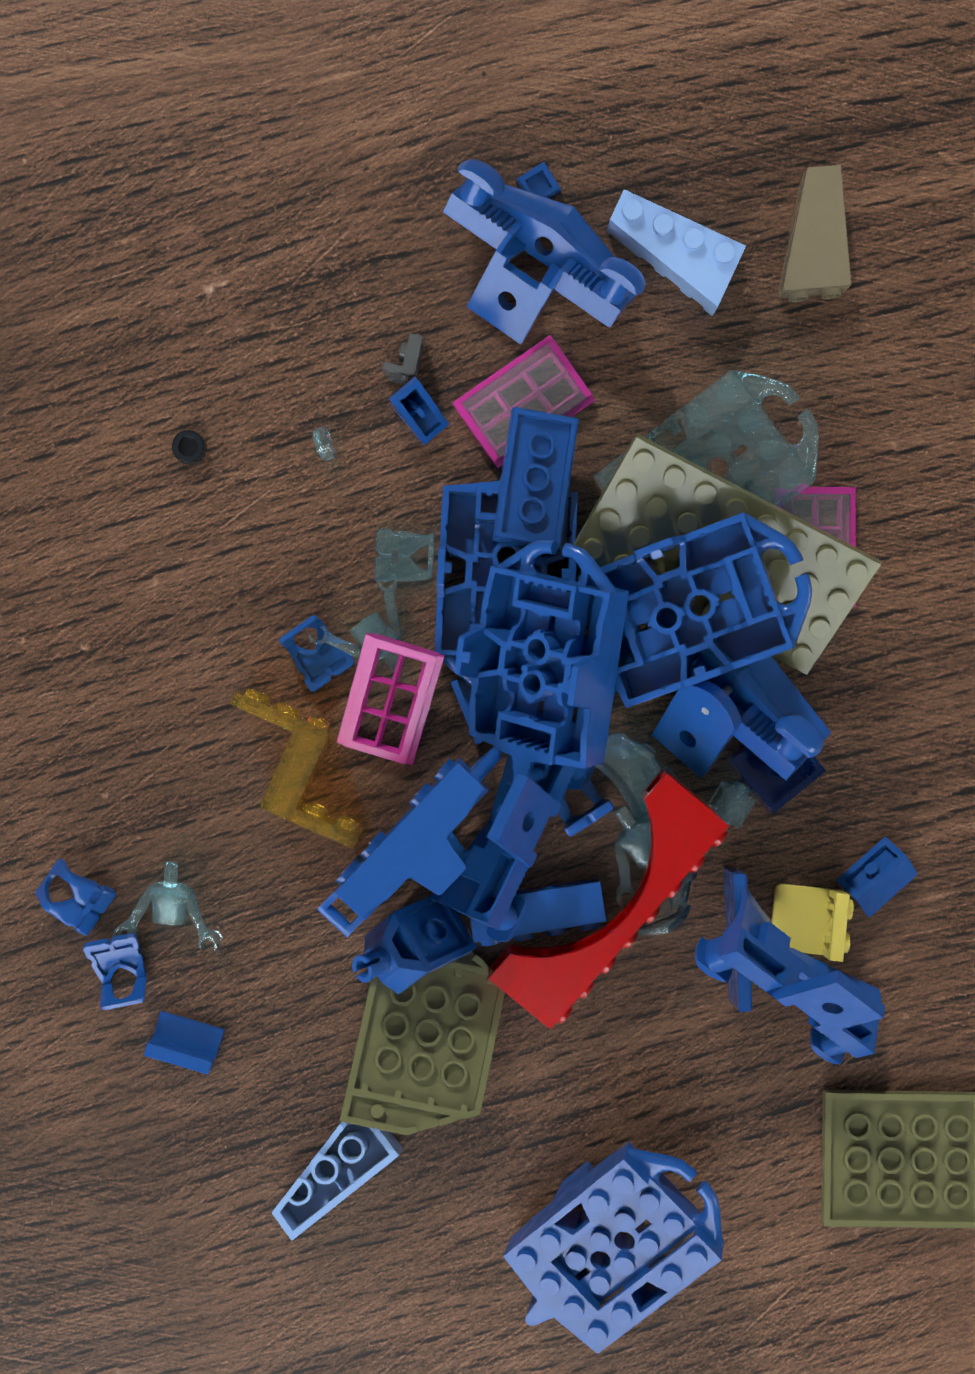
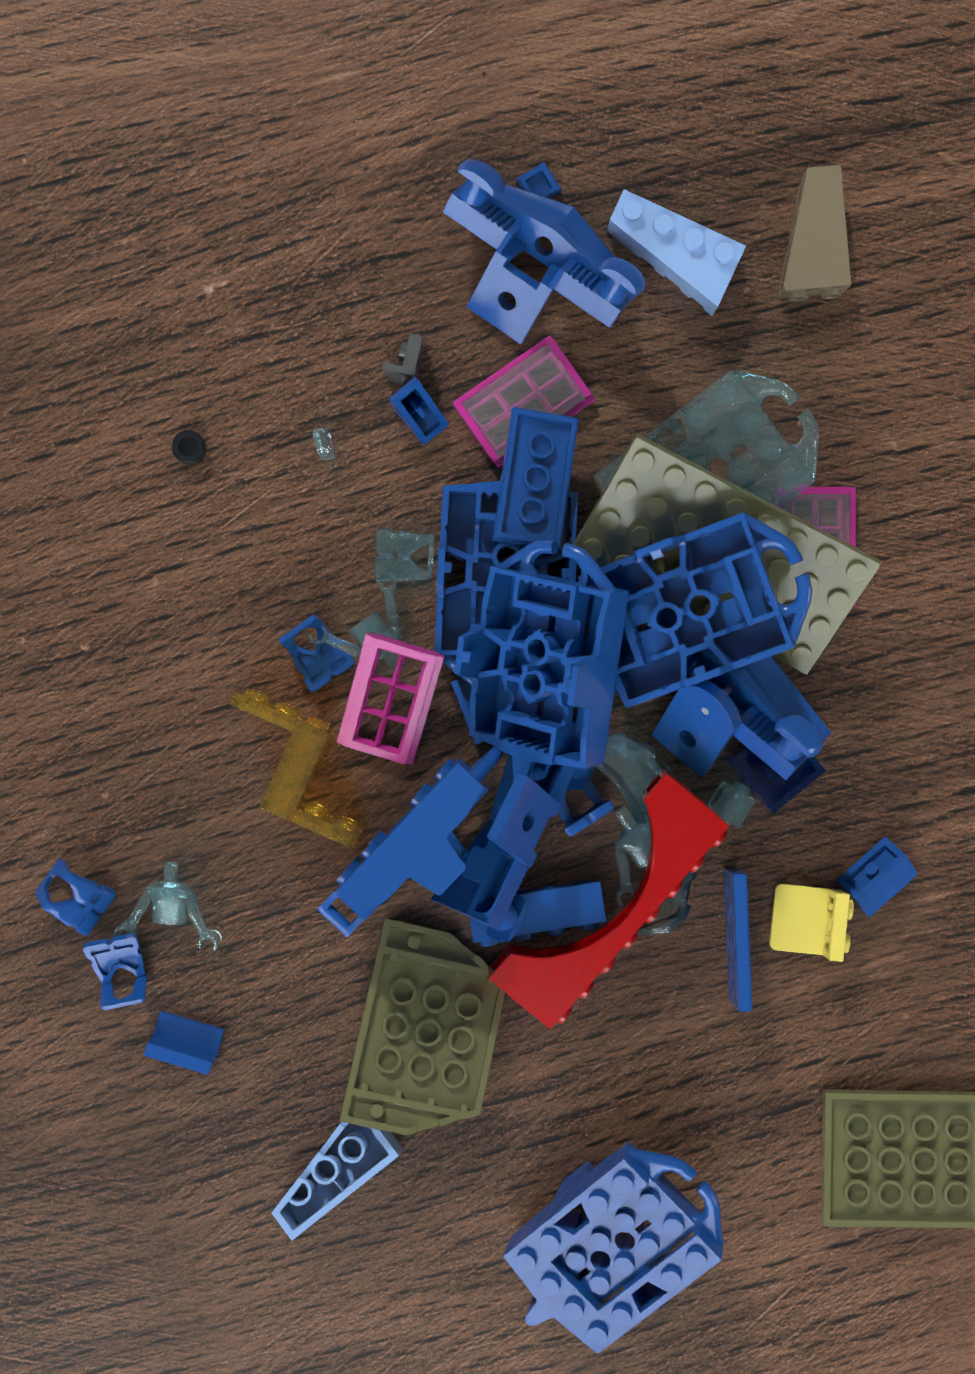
(413, 944): blue plate -> none
(839, 1006): blue piece -> none

